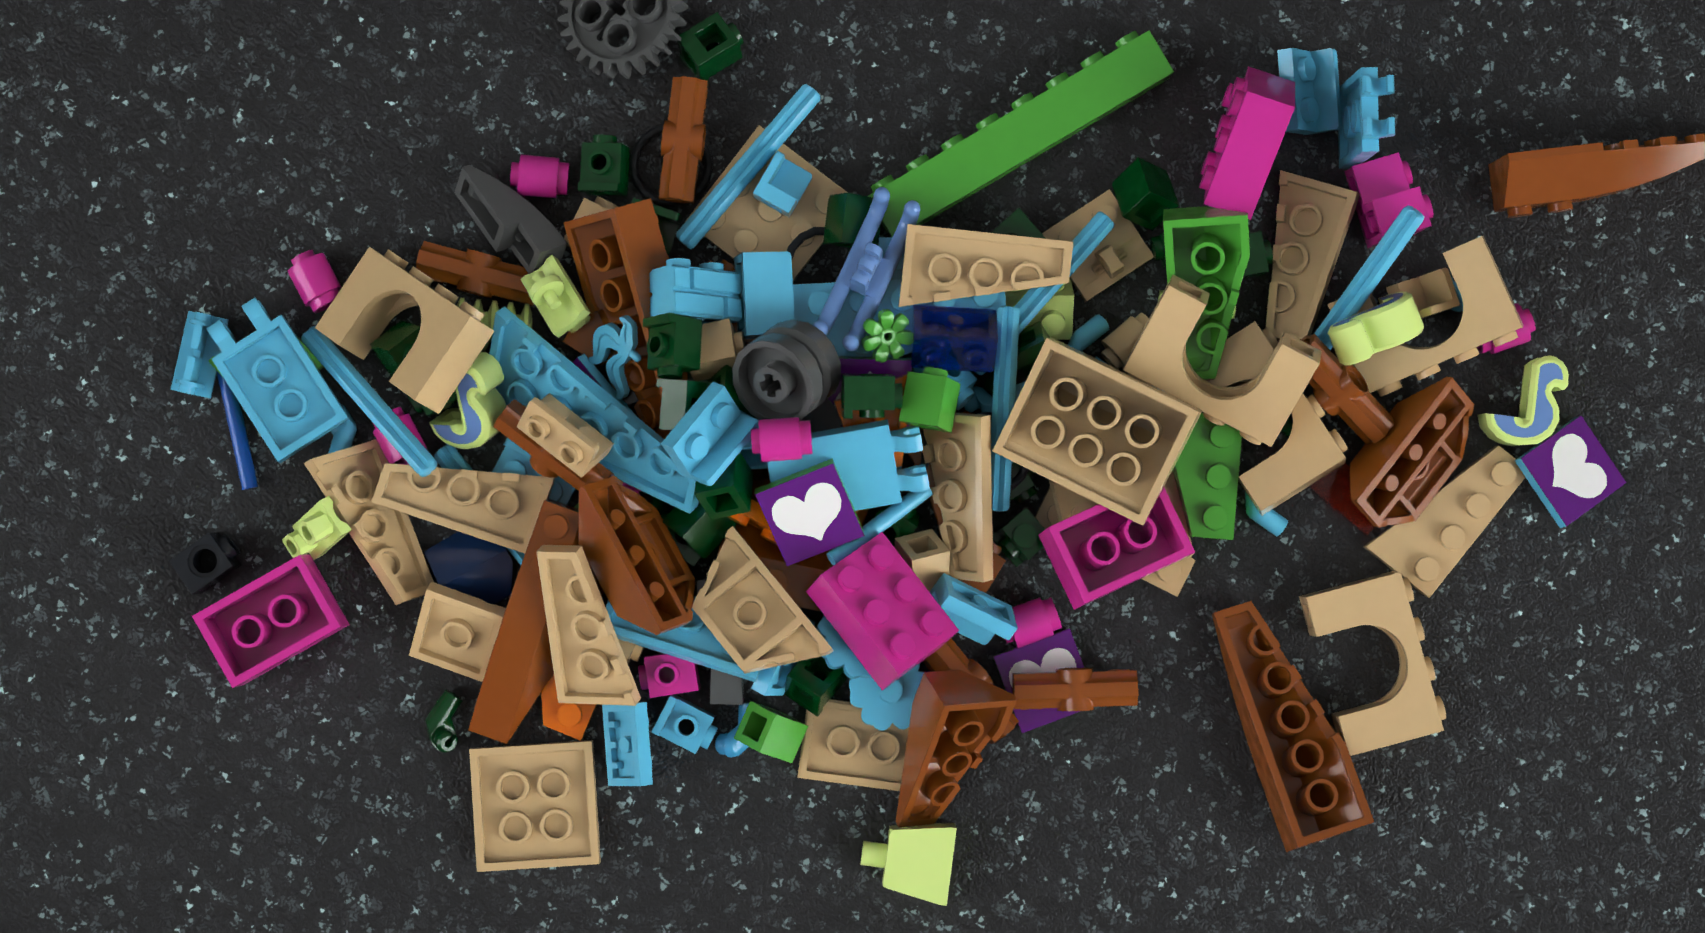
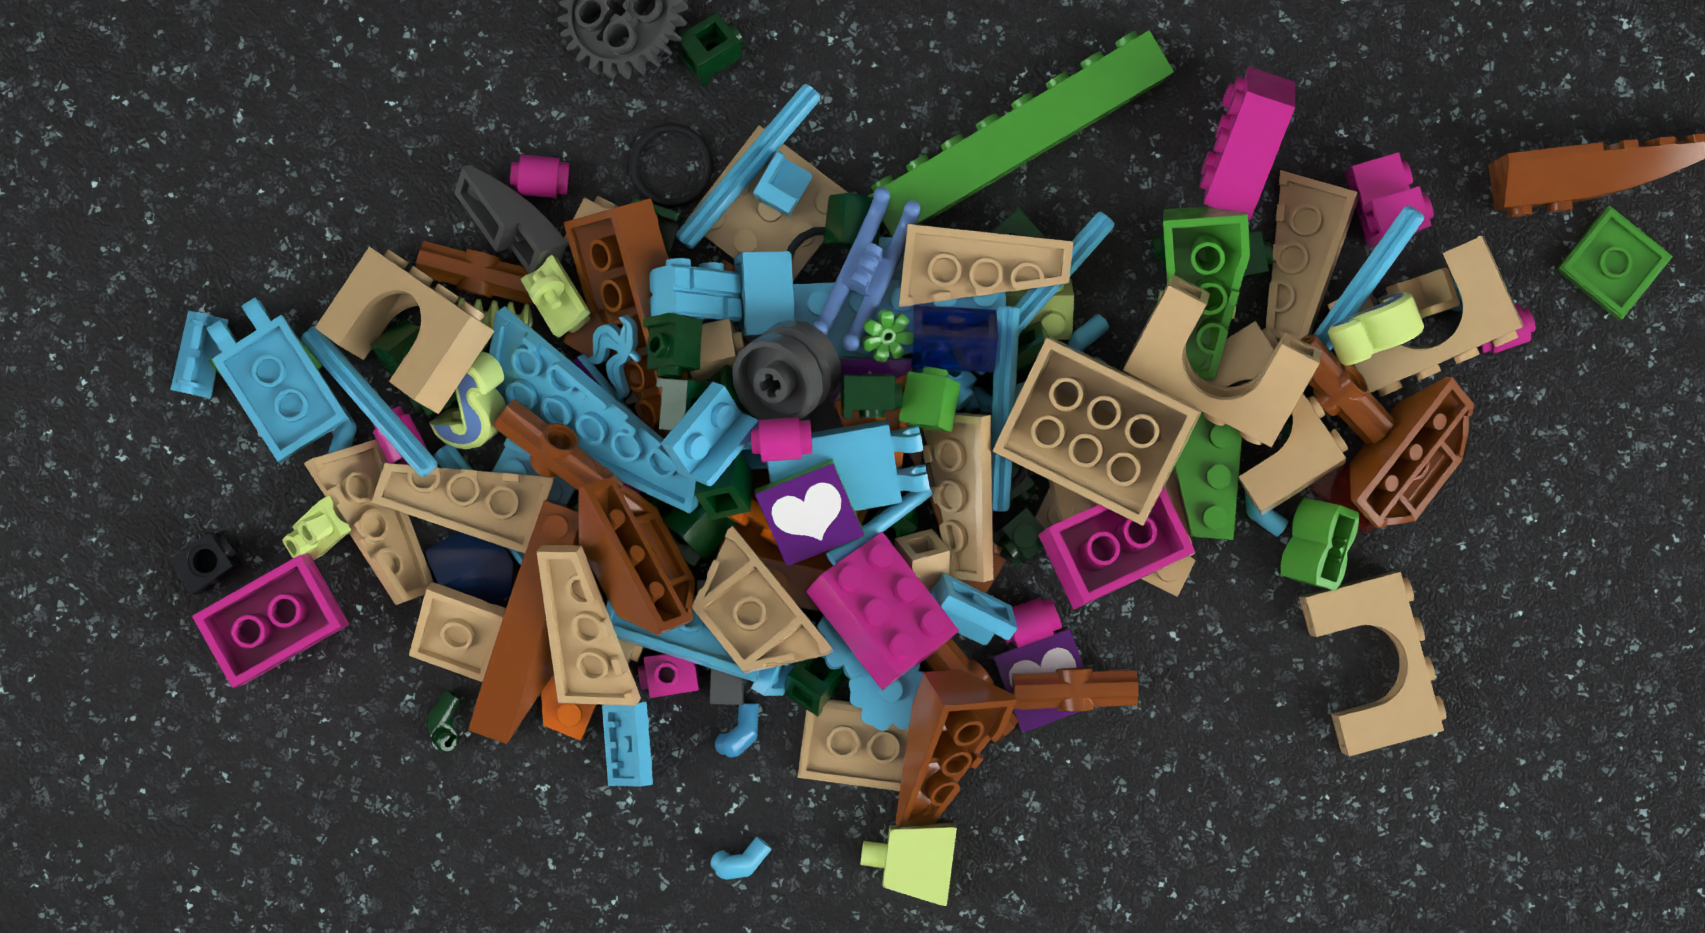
(238, 436): blue bar -> none
(314, 280): dark pink brick -> none
(535, 805): tan plate -> none
(564, 434): tan bracket -> none
(611, 179): dark green brick -> none
(677, 710): medium azure brick -> none
(683, 140): dark orange piece -> none
(740, 865): none -> medium azure arm
(771, 732): bright green brick -> none
(1114, 256): tan hinge -> none
(1122, 340): tan brick -> none
(1144, 193): dark green panel -> none
(1291, 741): dark orange wedge -> none
(1315, 89): medium azure bracket -> none
(1319, 543): none -> bright green brick
(1360, 118): medium azure tile -> none
(1450, 523): tan wing -> none
(1537, 406): yellowish green animal -> none
(1570, 471): tile -> none
(1614, 263): none -> bright green tile

